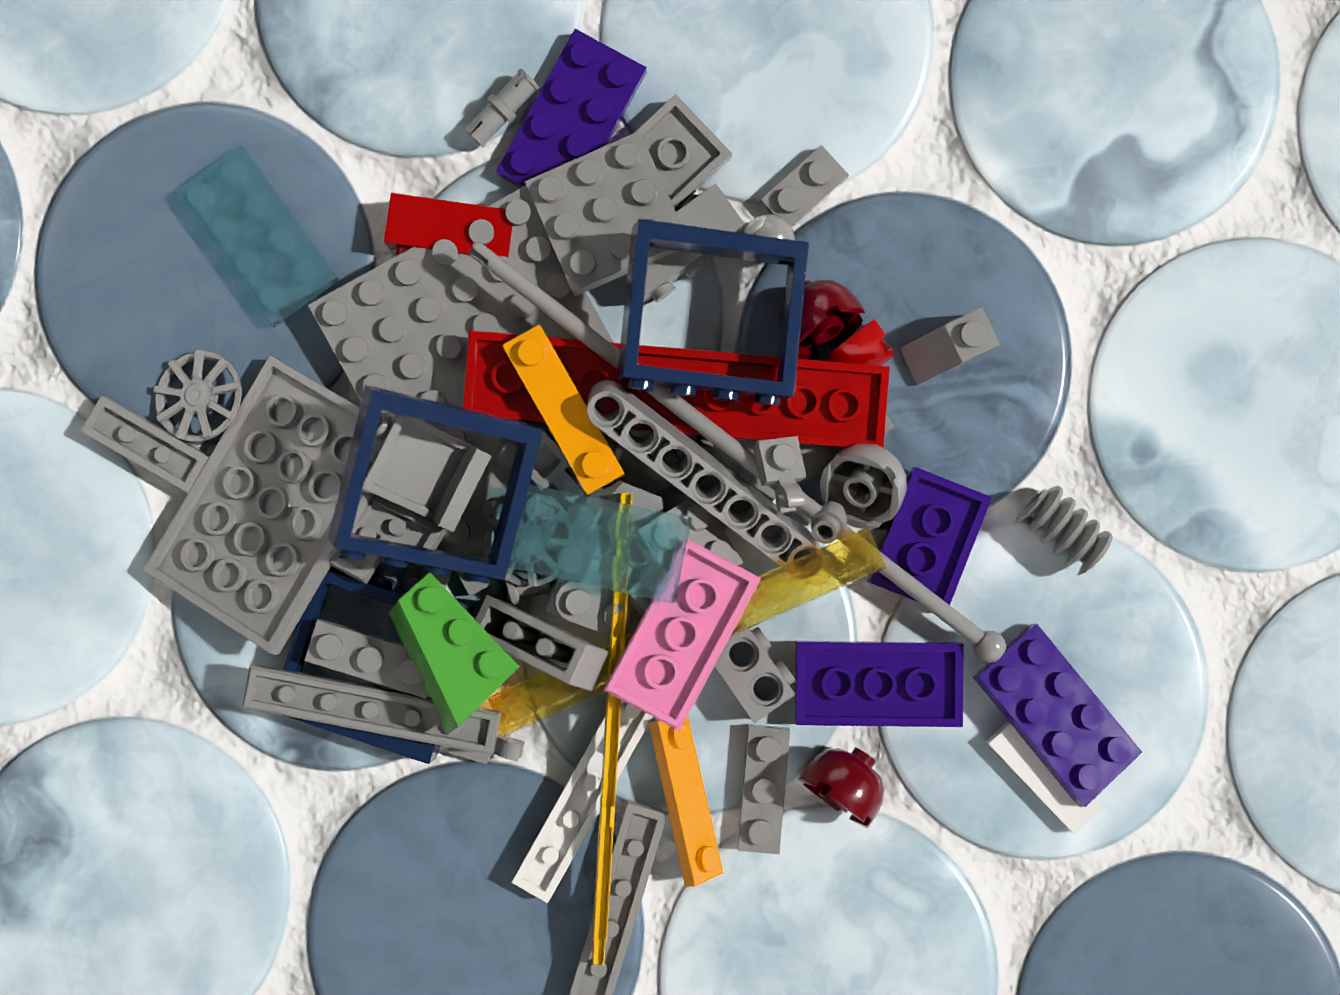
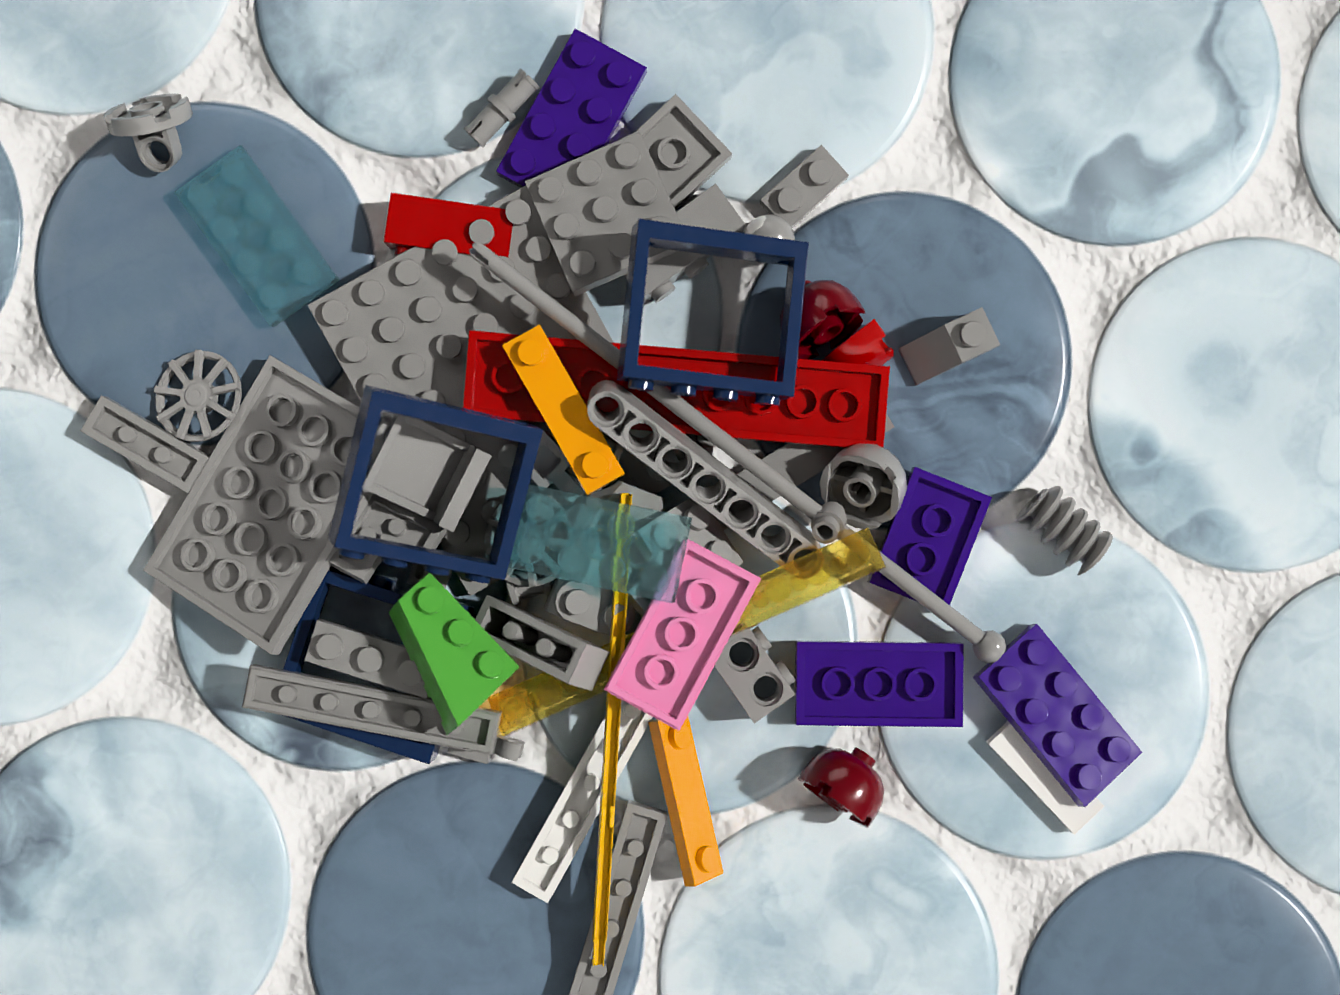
(150, 122): none -> light grey tile
(763, 789): light grey plate -> none
(782, 466): light grey plate -> none

